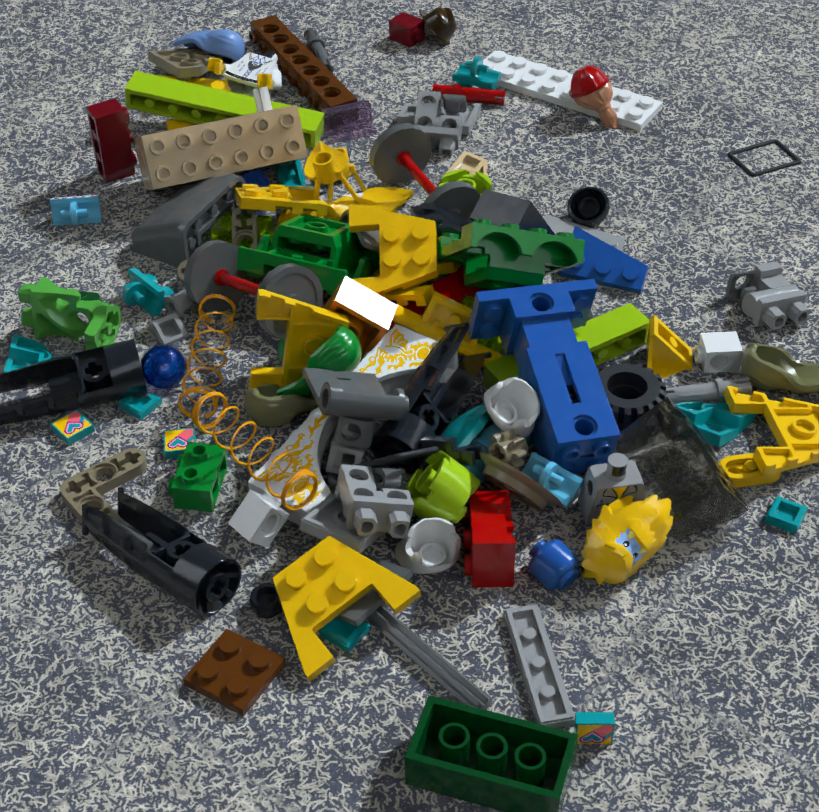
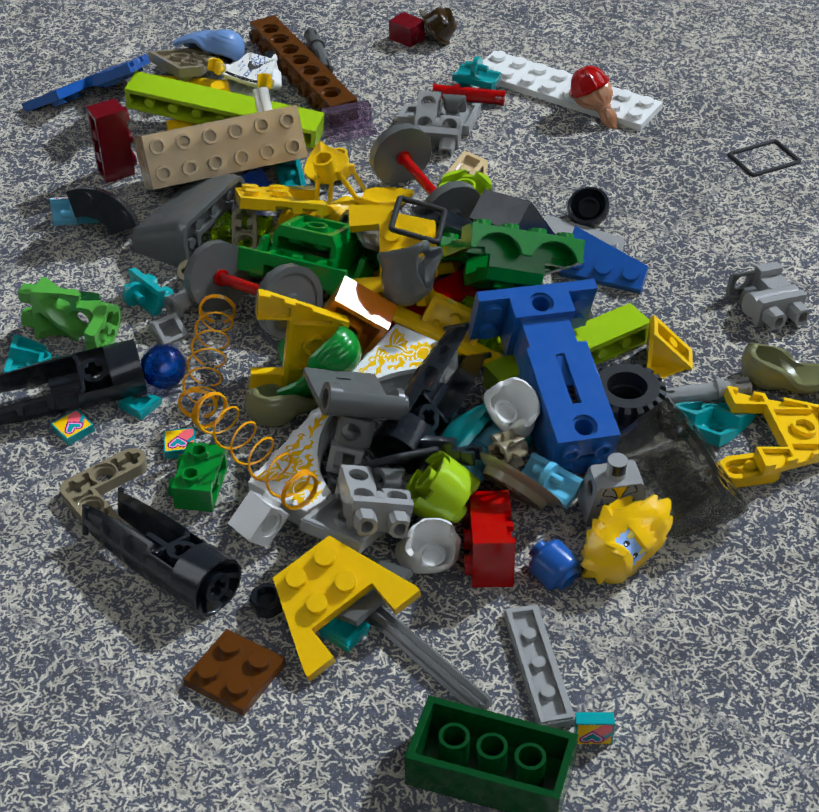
(103, 78): none -> blue wing
(104, 207): none -> black brick
(393, 229): none -> black piece
(406, 276): none -> dark grey piece
(718, 352): white brick -> none
(786, 514): teal tile -> none

